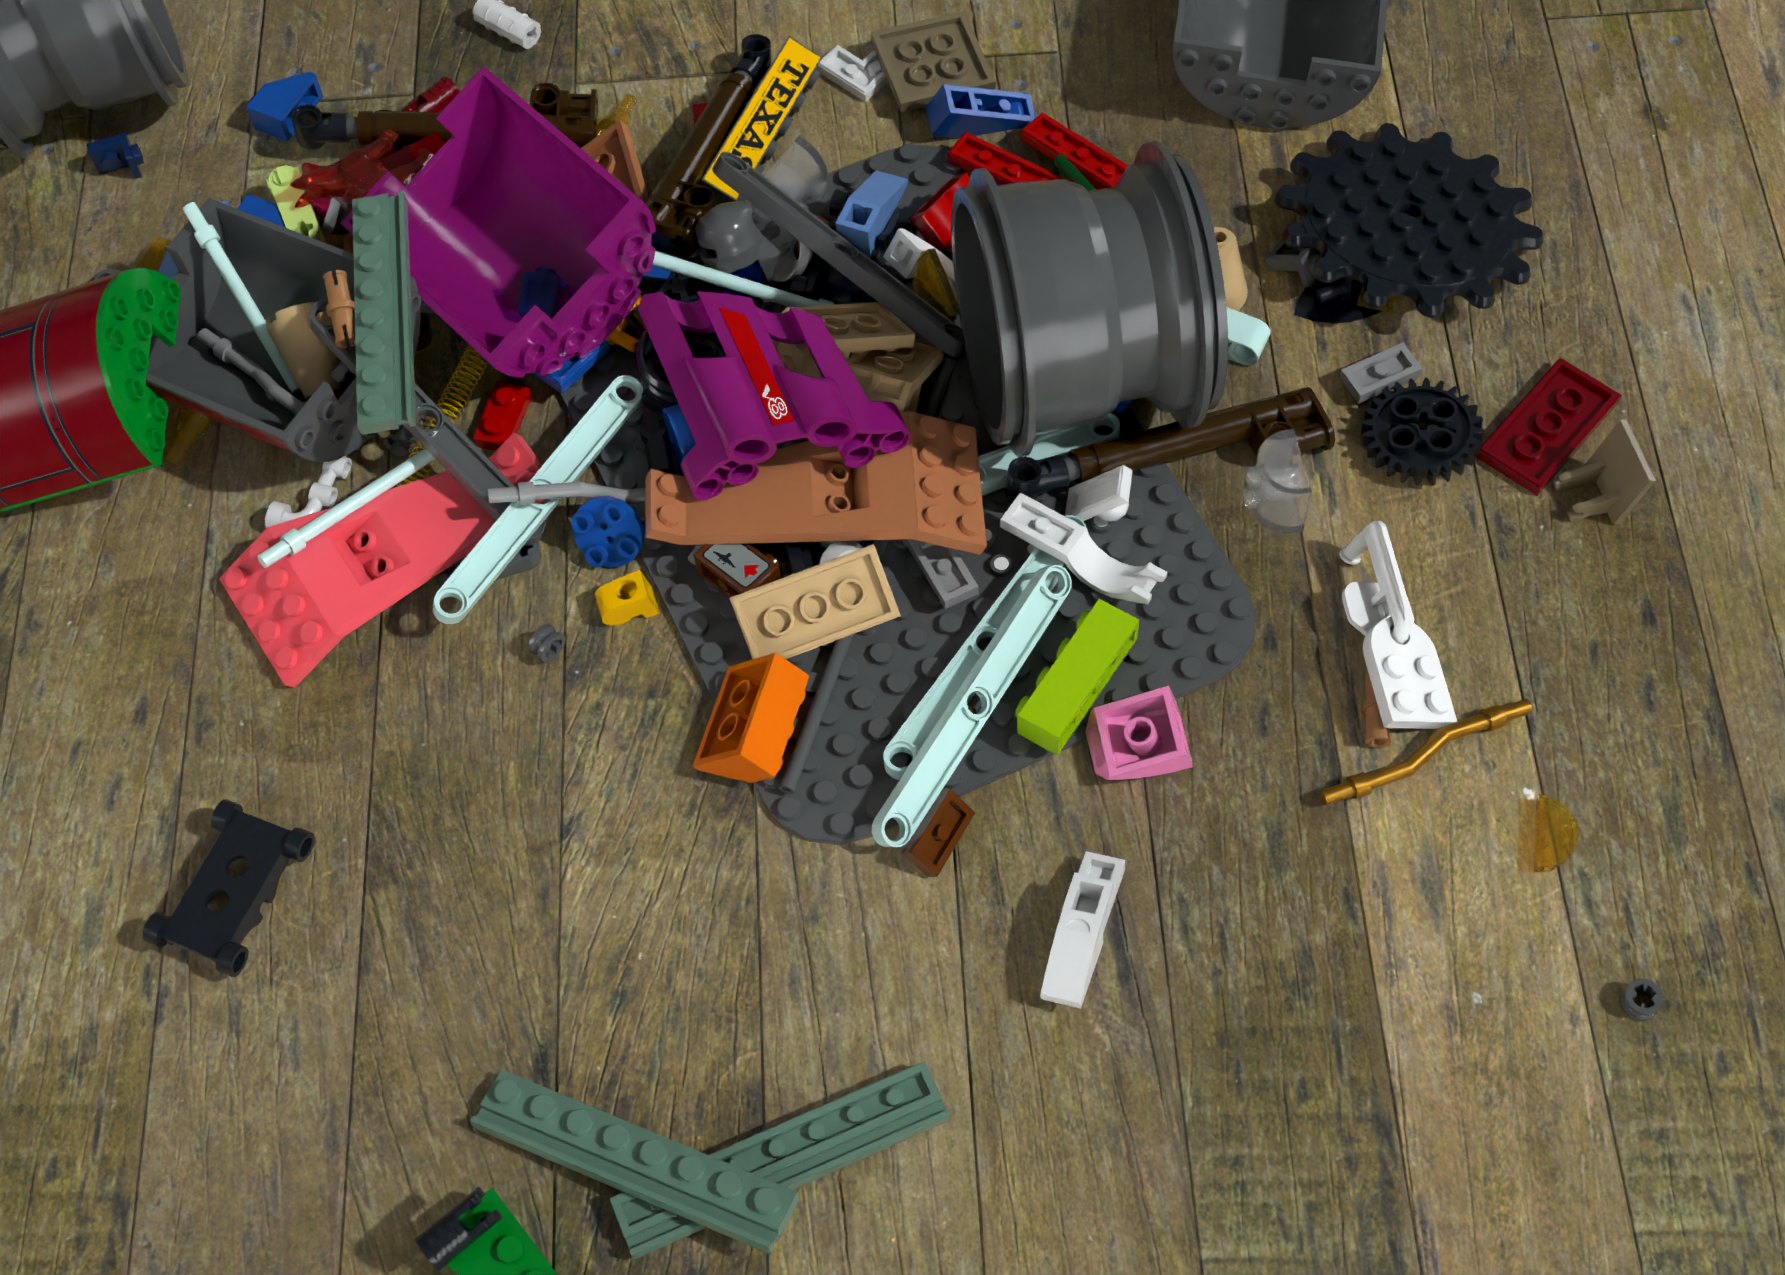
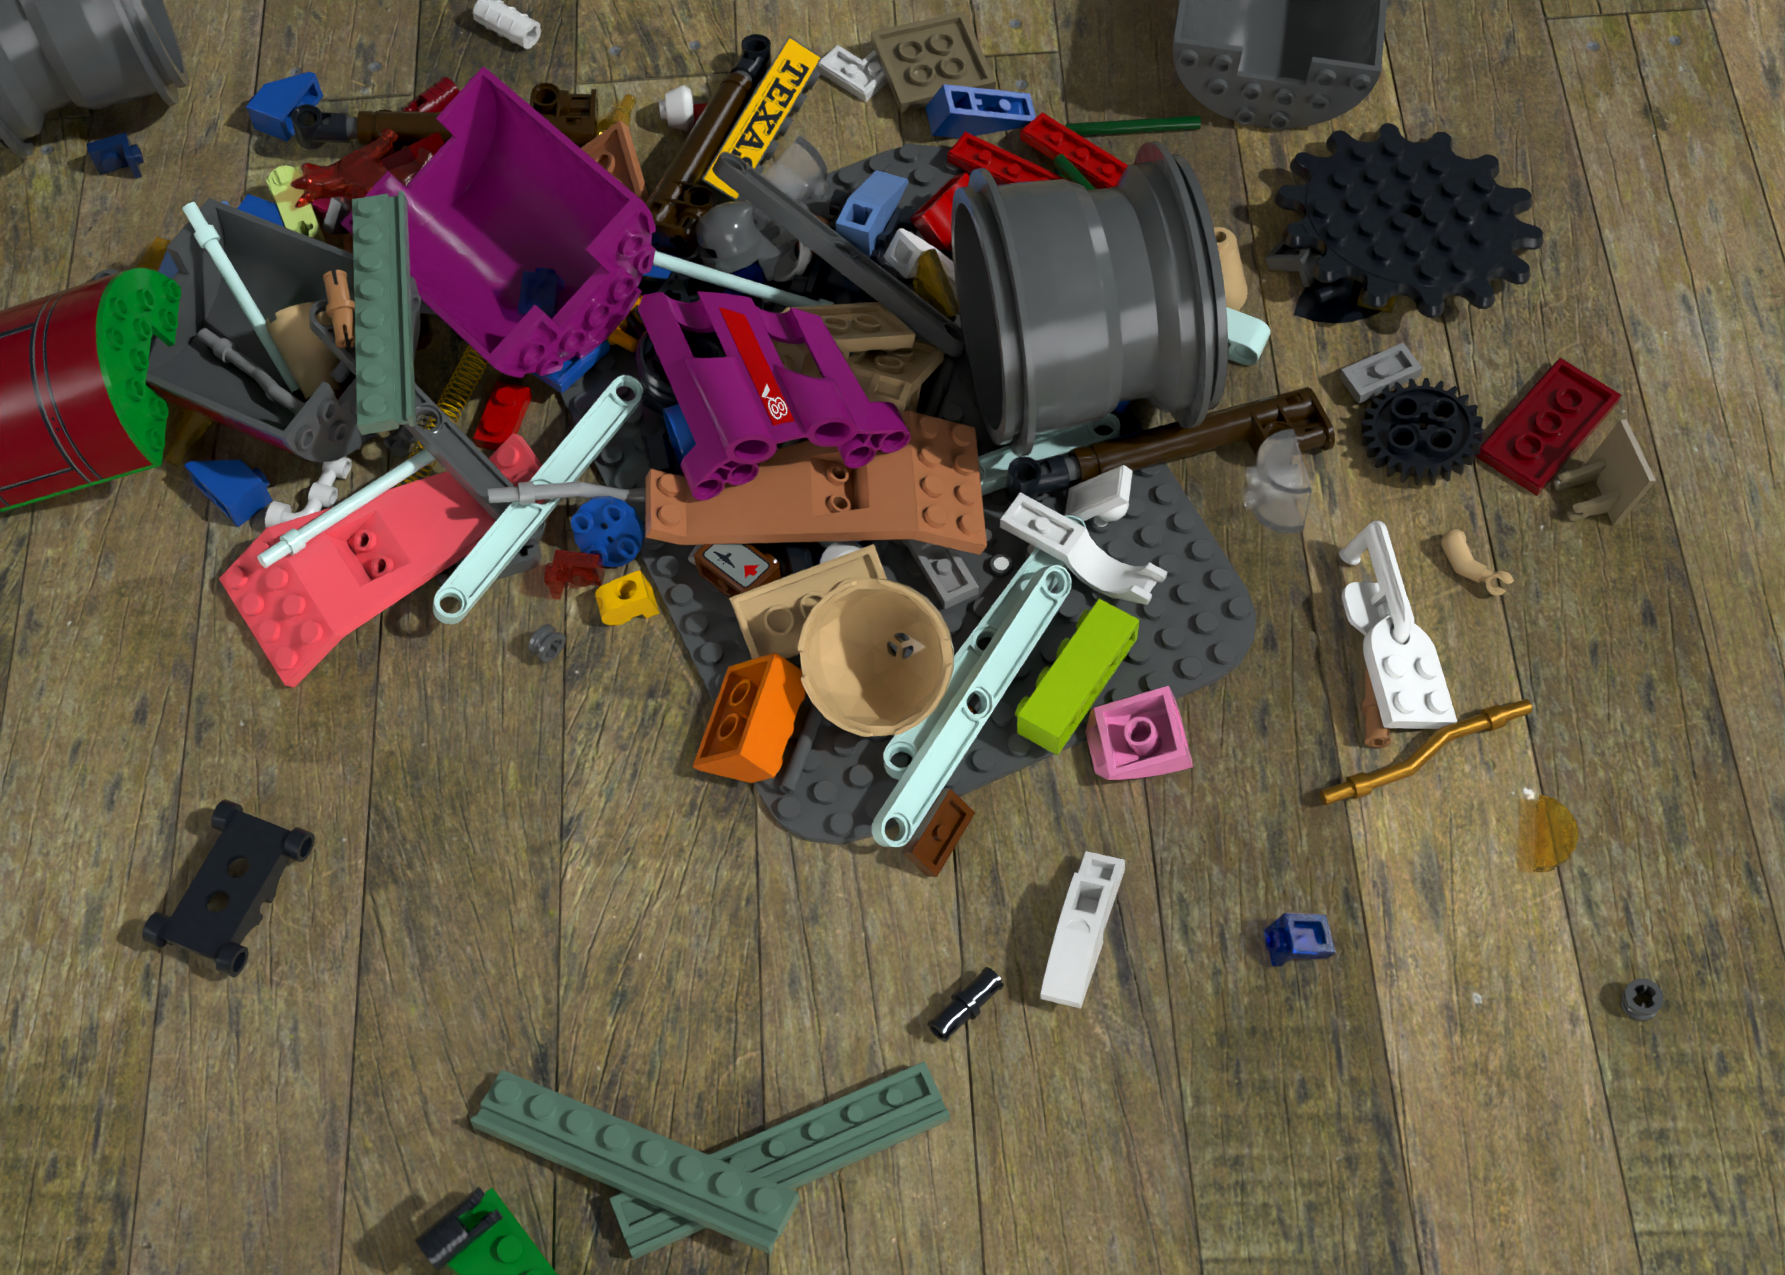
(231, 487): none -> blue slope
(573, 567): none -> clear red bracket
(678, 108): none -> white cone
(851, 662): none -> tan piece
(965, 1004): none -> black pin
(1136, 126): none -> dark green piece
(1299, 937): none -> clear blue bracket
(1463, 563): none -> tan arm

